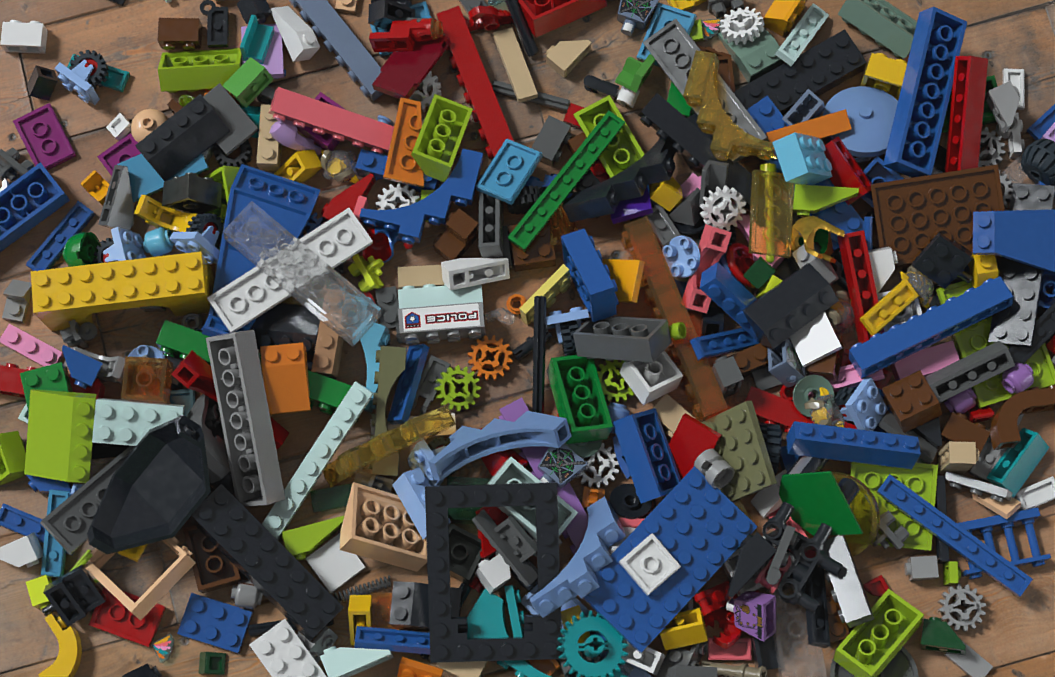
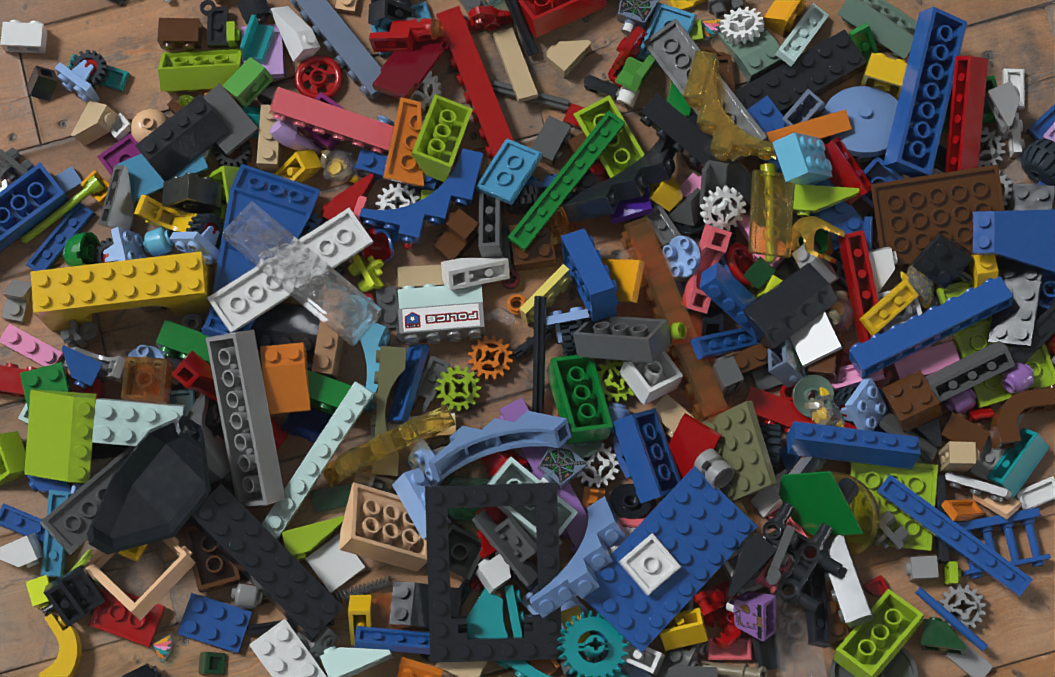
(44, 137): magenta tile -> none
(68, 180): none -> medium blue tile
(94, 123): none -> tan slope
(94, 185): none -> lime piece
(233, 34): none -> lime plate
(306, 424): none -> clear blue bracket
(314, 62): none -> red plate
(515, 283): none -> dark red bush
(627, 48): none -> red animal
(864, 40): none -> green slope
(949, 617): none -> blue bar
(962, 509): none -> orange tile

